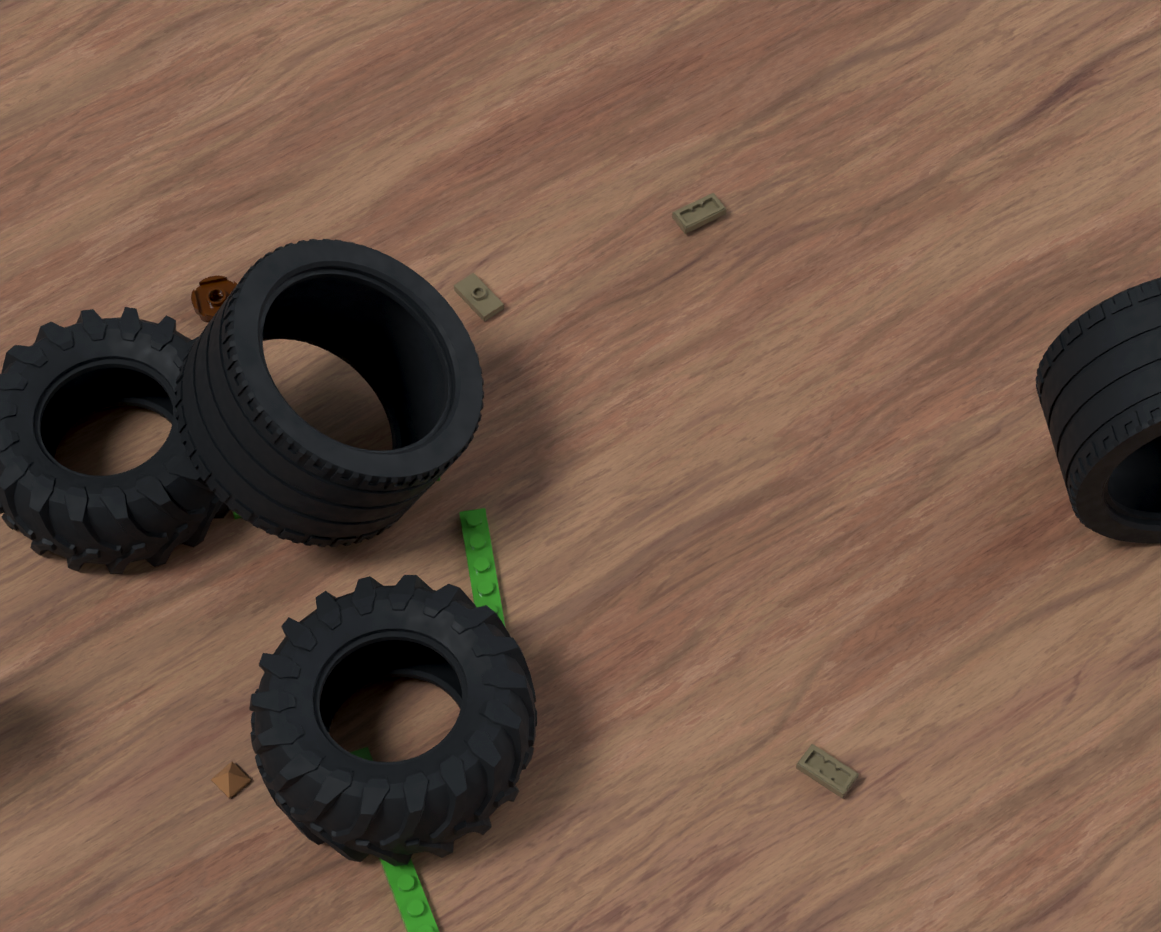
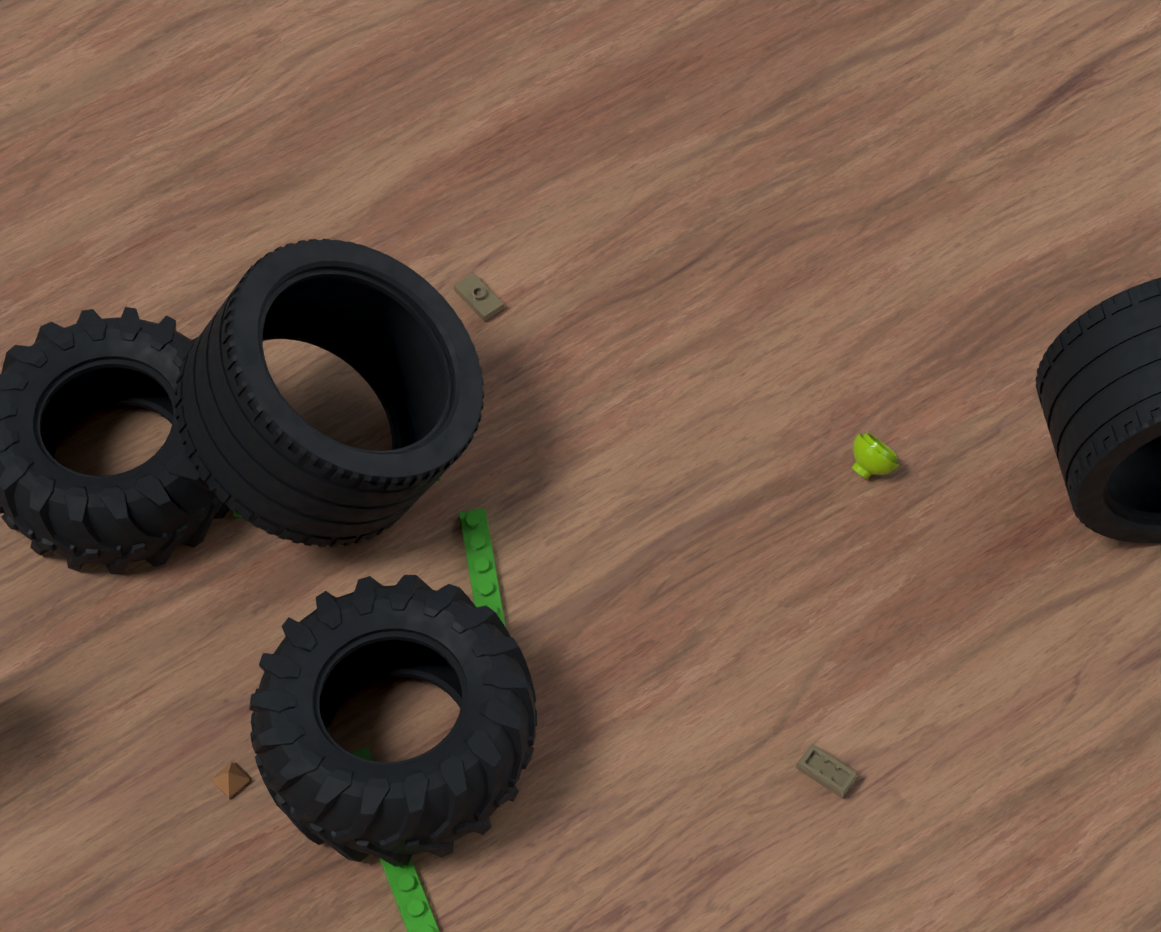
(205, 293): reddish brown plate -> none
(699, 213): dark tan plate -> none
(872, 456): none -> lime piece

